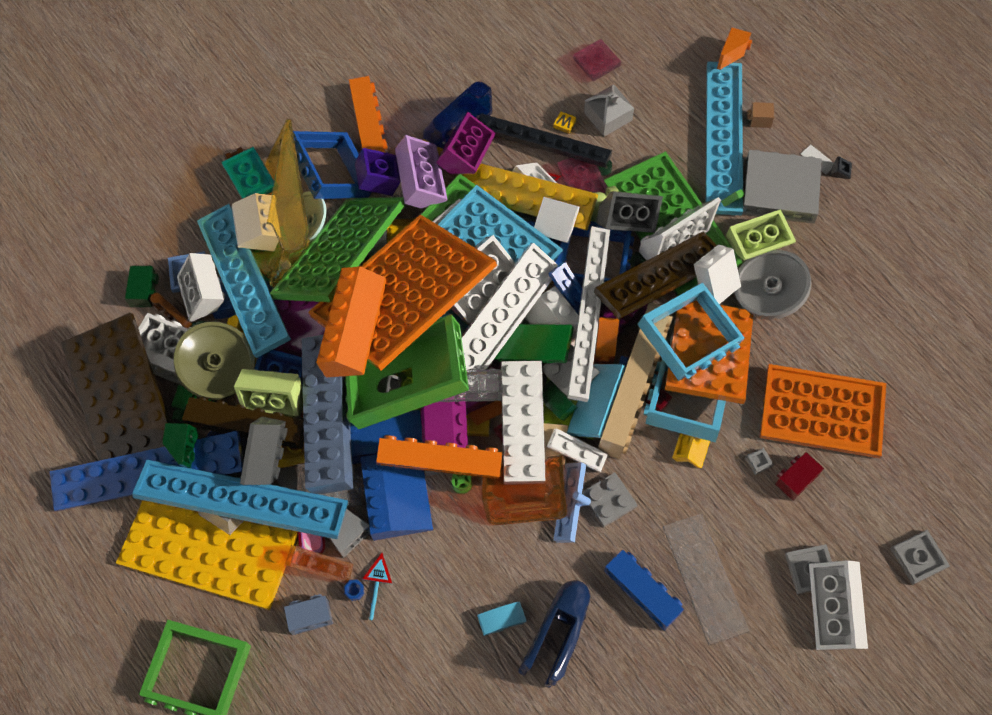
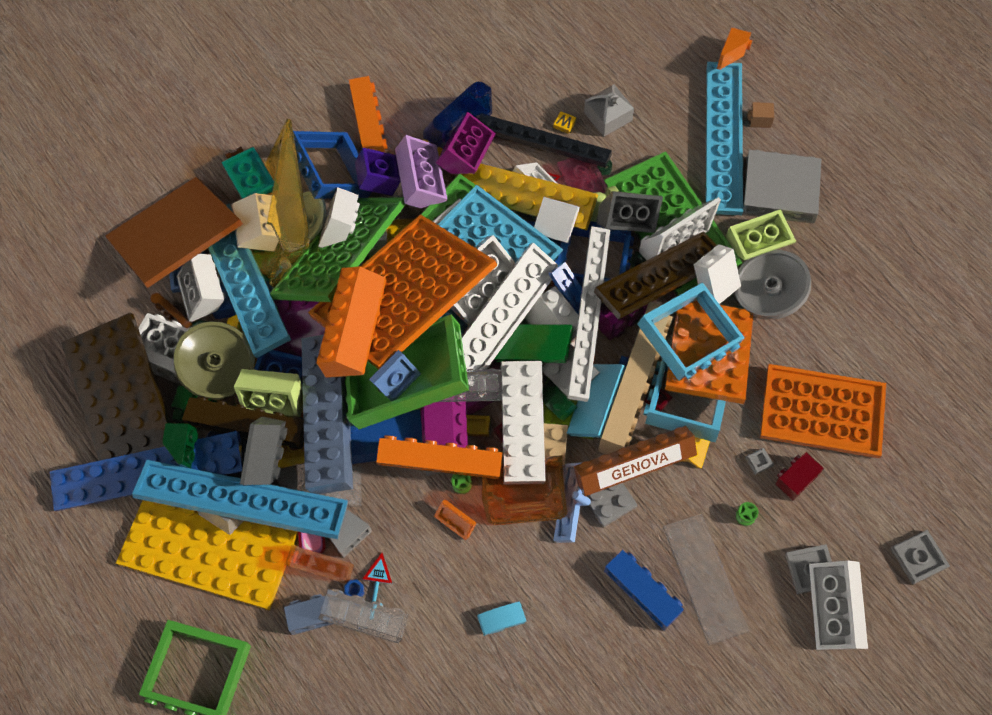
(141, 286): dark green brick -> none
(173, 231): none -> dark orange tile
(339, 218): none -> white slope
(363, 616): none -> clear brick
(395, 376): none -> medium blue plate
(395, 500): blue slope -> none
(455, 519): none -> orange plate
(486, 412): orange sticker -> none
(570, 608): dark blue piece -> none
(577, 450): white tile -> none
(597, 60): clear pink plate -> none
(606, 340): orange slope -> none
(635, 460): none -> dark orange brick
(733, 197): bright green tile -> none
(747, 509): none -> bright green wheel
(826, 164): white sticker -> none
(841, 168): black slope -> none

